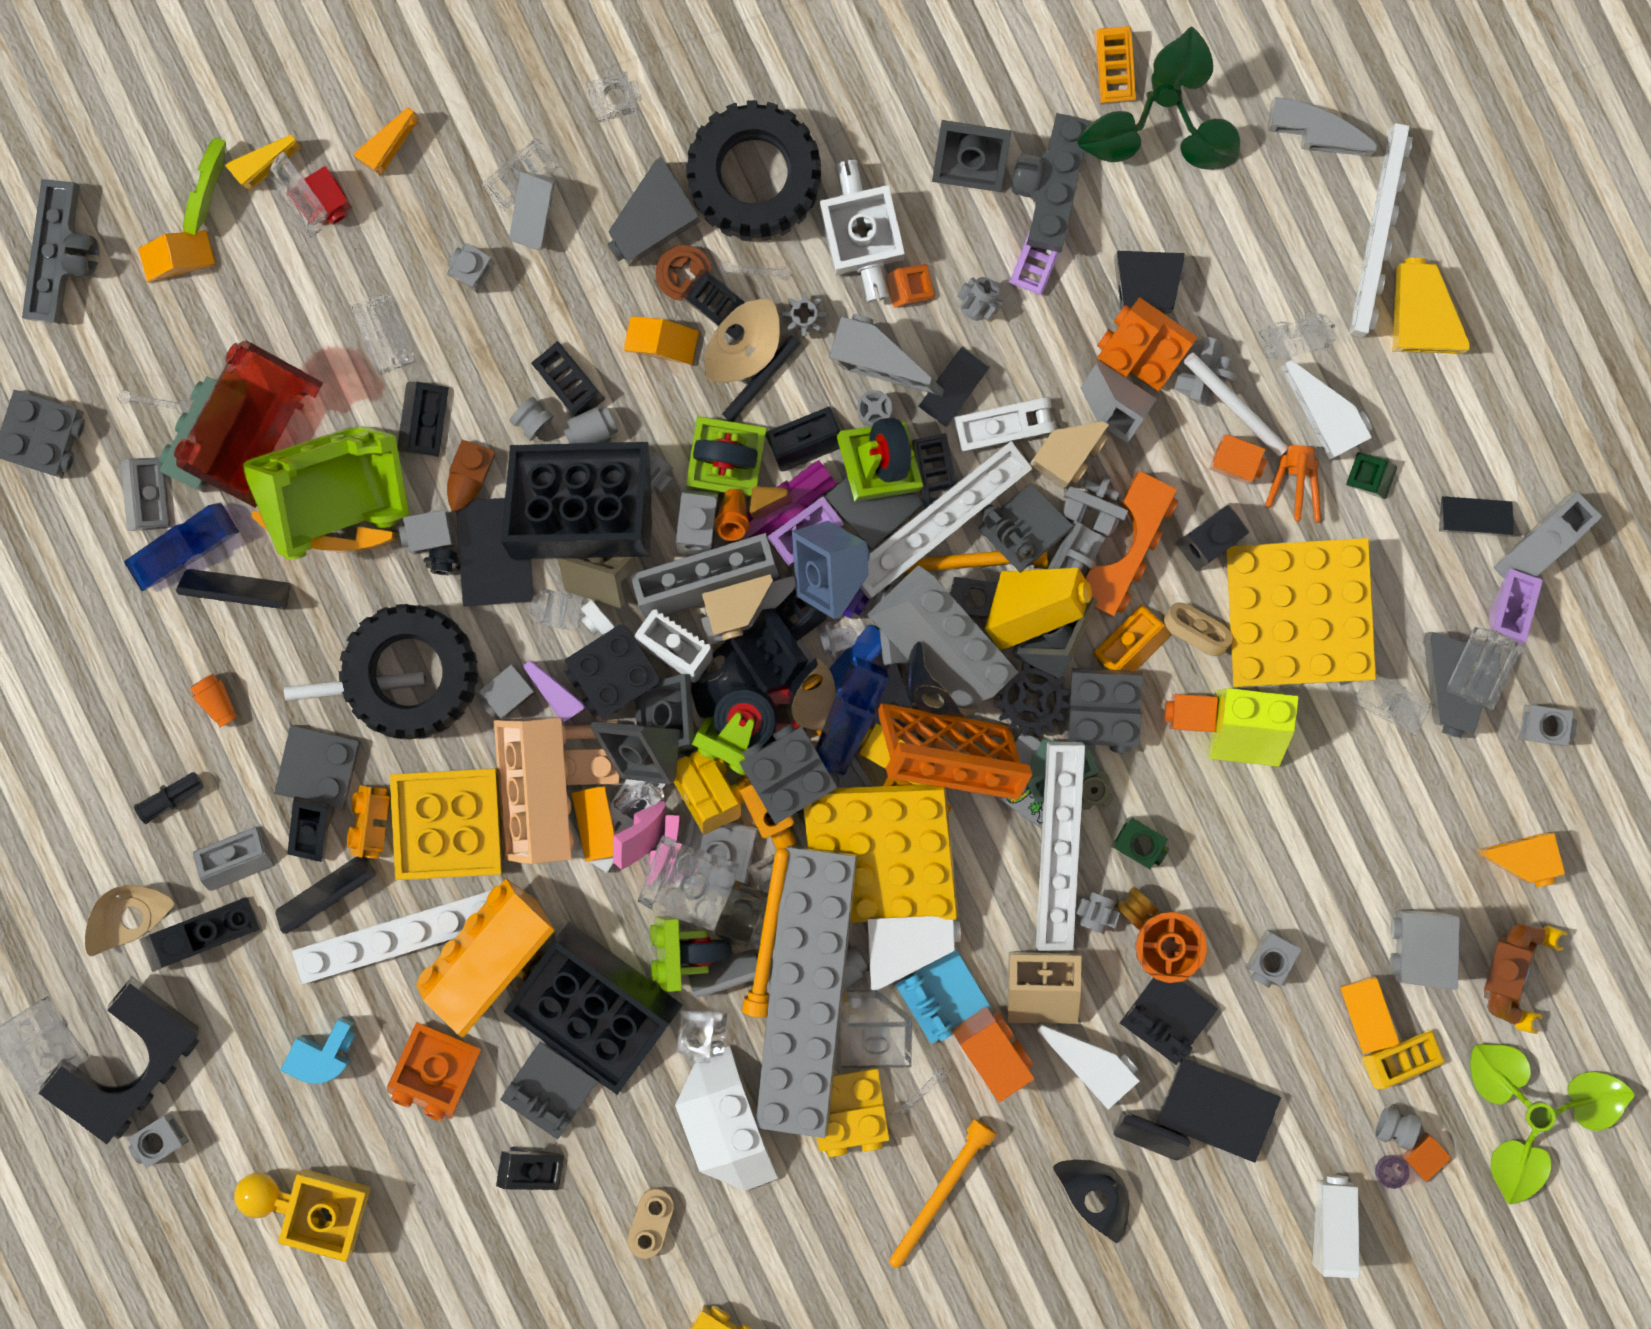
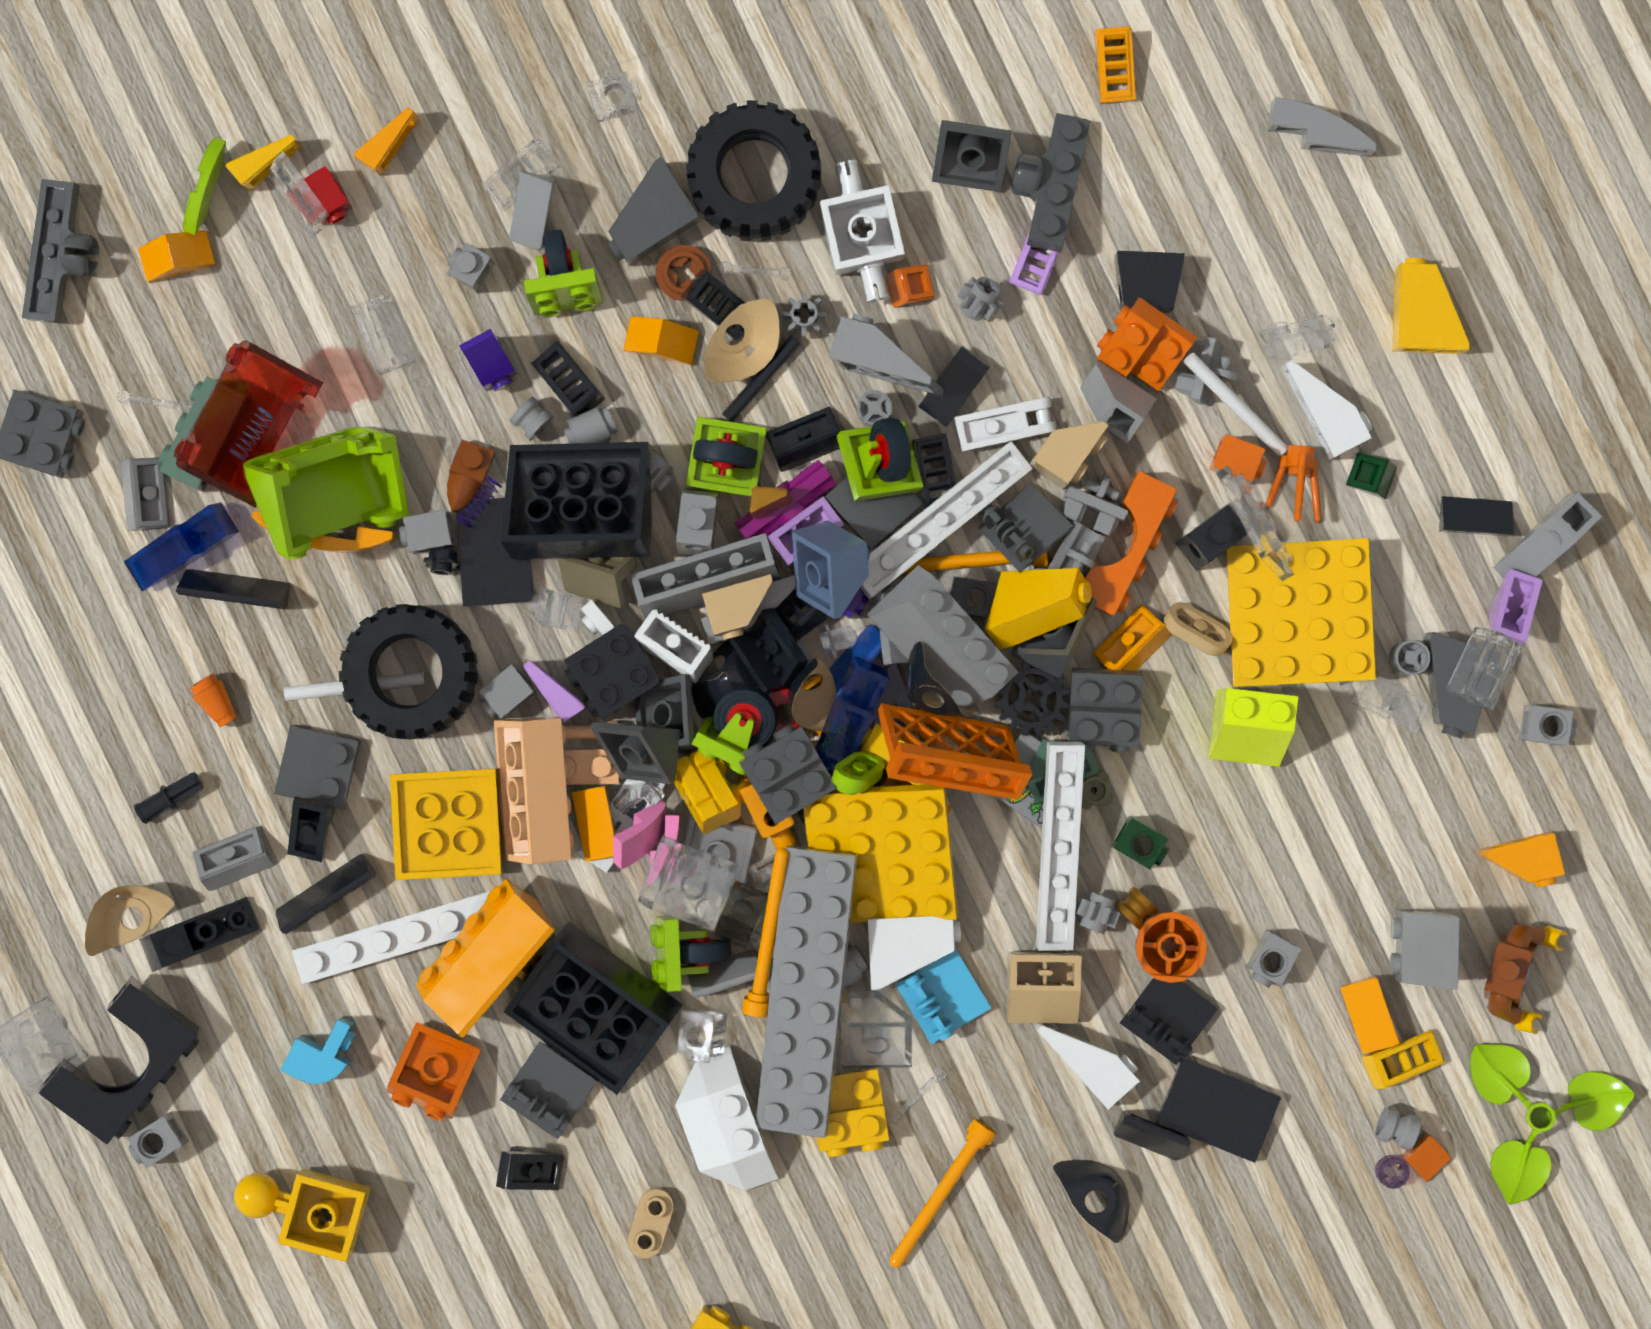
(239, 455): none -> sand blue piece
(363, 834): light orange hinge -> none
(422, 418): black slope -> none
(469, 525): none -> dark purple piece
(489, 360): none -> dark purple slope
(563, 287): none -> lime plate
(732, 516): orange cone -> none
(858, 772): none -> lime plate
(988, 1046): orange brick -> none
(1179, 63): dark green plant -> none
(1191, 712): orange brick -> none
(1257, 524): none -> clear plate
(1336, 1228): white slope -> none
(1384, 216): white plate -> none
(1415, 654): none -> light grey wheel

